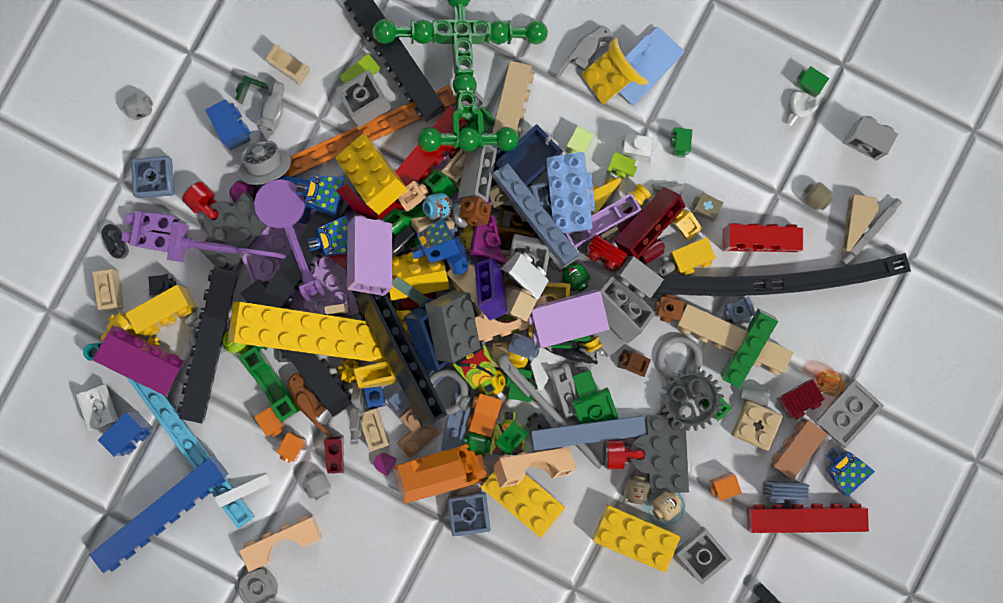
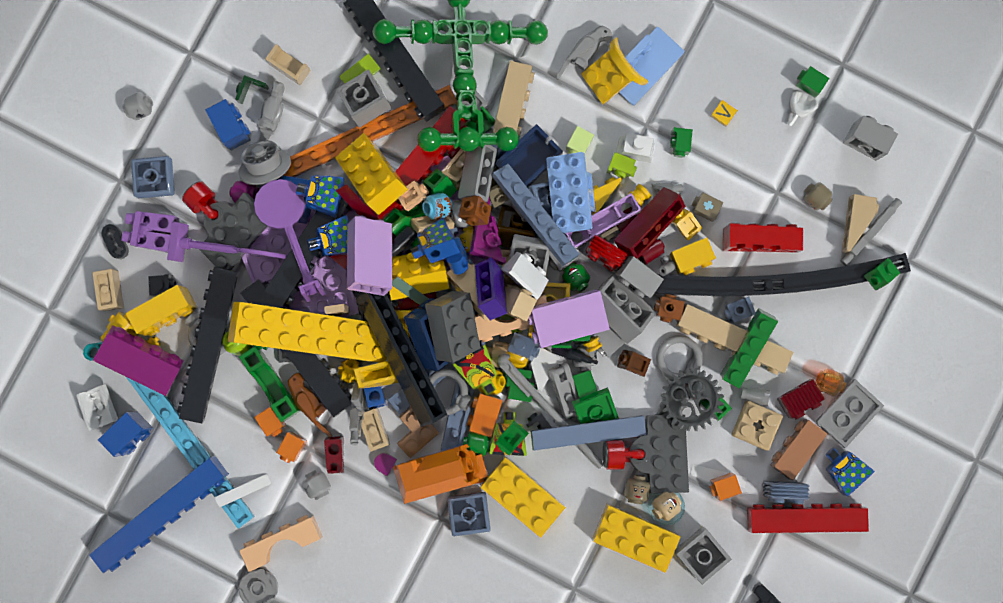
(556, 462): light nougat arch -> none
(724, 113): none -> yellow tile
(882, 274): none -> green bracket

